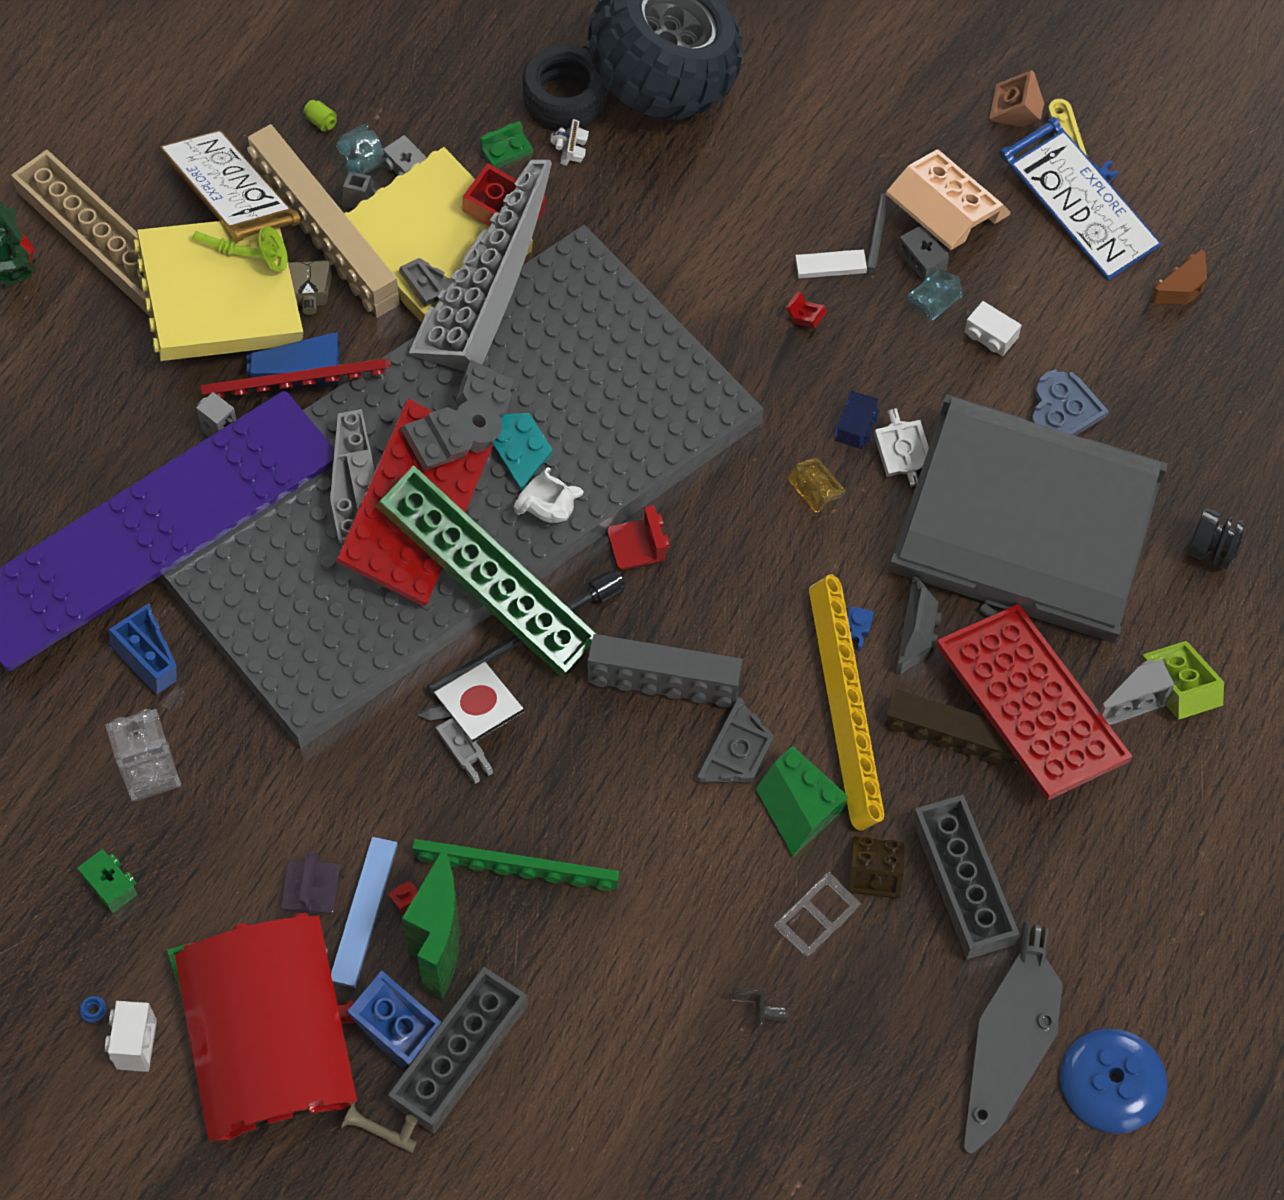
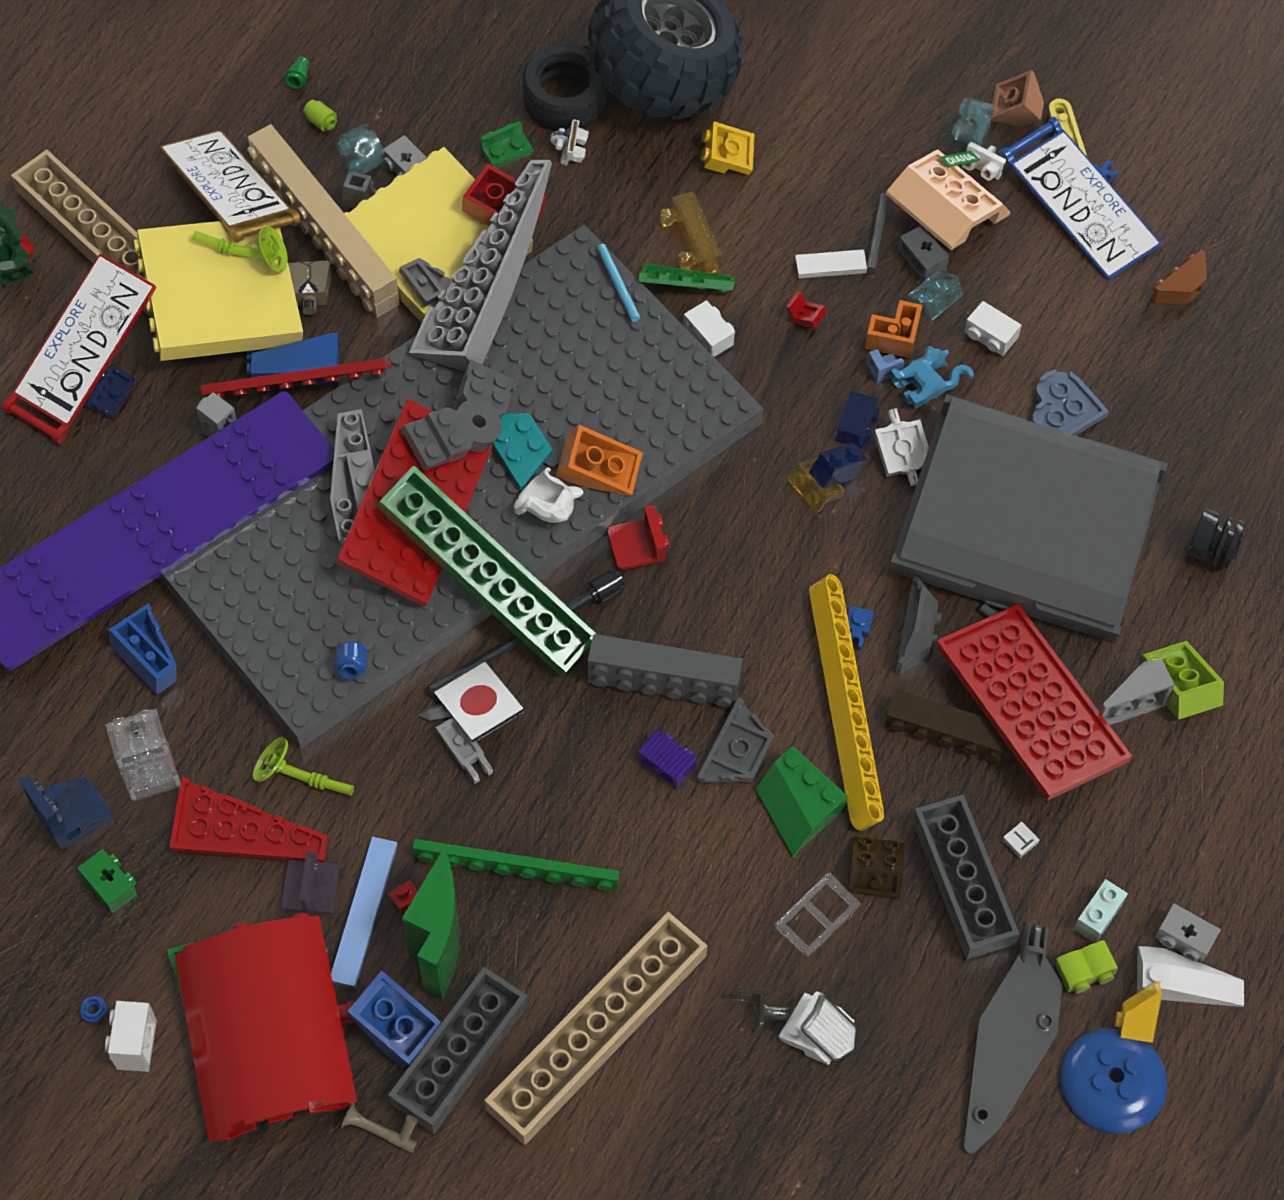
(67, 809): none -> dark blue bracket
(81, 346): none -> white flag
(110, 391): none -> clear blue bracket
(229, 827): none -> red wing
(277, 764): none -> lime dish
(297, 73): none -> green cone
(350, 659): none -> blue head
(595, 1028): none -> tan brick
(598, 462): none -> orange slope
(618, 282): none -> medium azure bar
(667, 758): none -> dark purple brick
(683, 277): none -> green wing
(696, 233): none -> clear yellow brick
(709, 328): none -> white brick
(727, 149): none -> yellow plate
(820, 1029): none -> white piece
(838, 465): none -> clear blue brick
(882, 366): none -> medium blue panel
(897, 334): none -> orange brick
(925, 379): none -> dark azure animal
(959, 158): none -> green sticker
(981, 113): none -> clear light blue brick
(990, 164): none -> white hips
(1020, 840): none -> white tile
(1086, 966): none -> lime brick
(1100, 911): none -> light aqua brick
(1140, 1014): none -> yellow slope
(1182, 921): none -> light grey brick
(1186, 980): none -> white wedge

